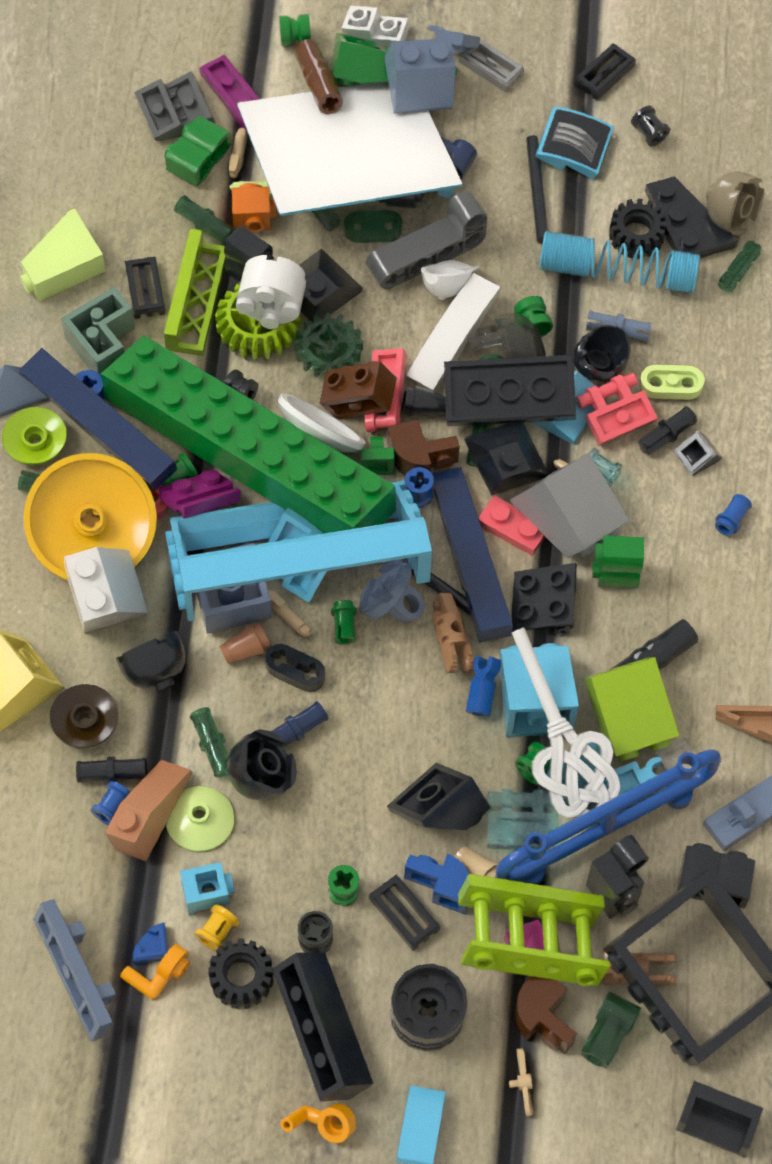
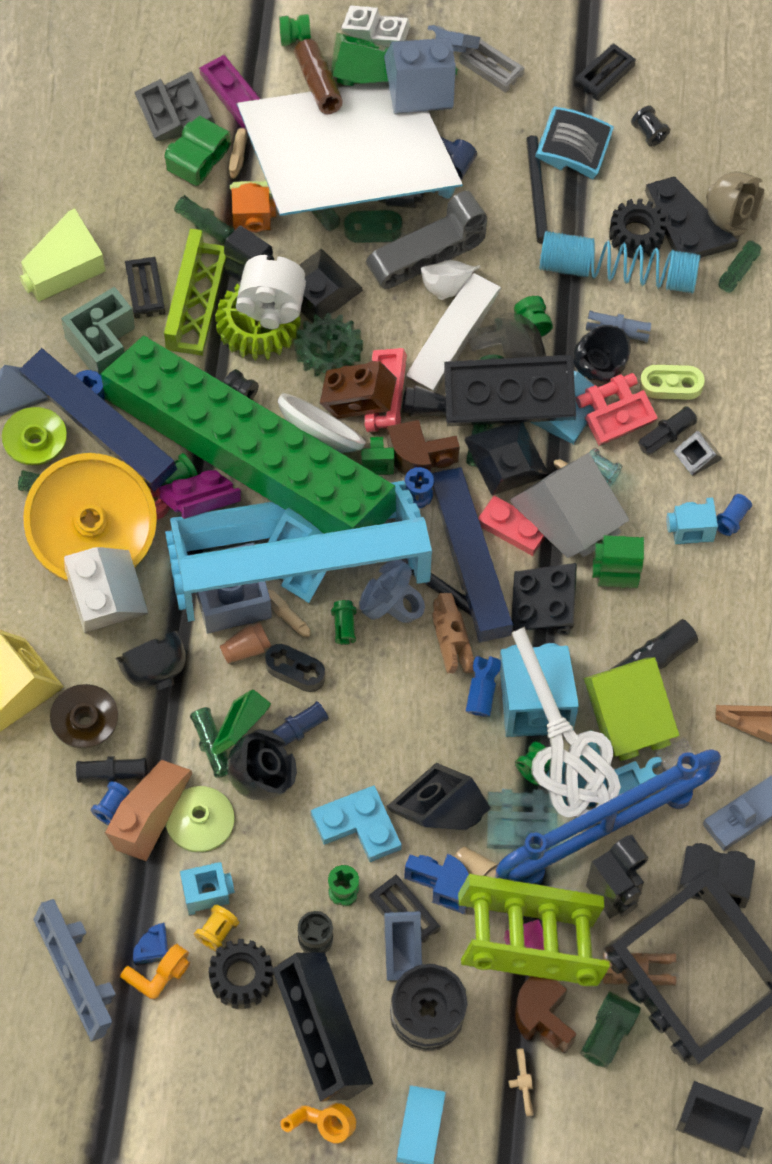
(240, 719): none -> green slope
(358, 814): none -> medium azure plate
(402, 943): none -> sand blue slope
(693, 522): none -> medium azure brick

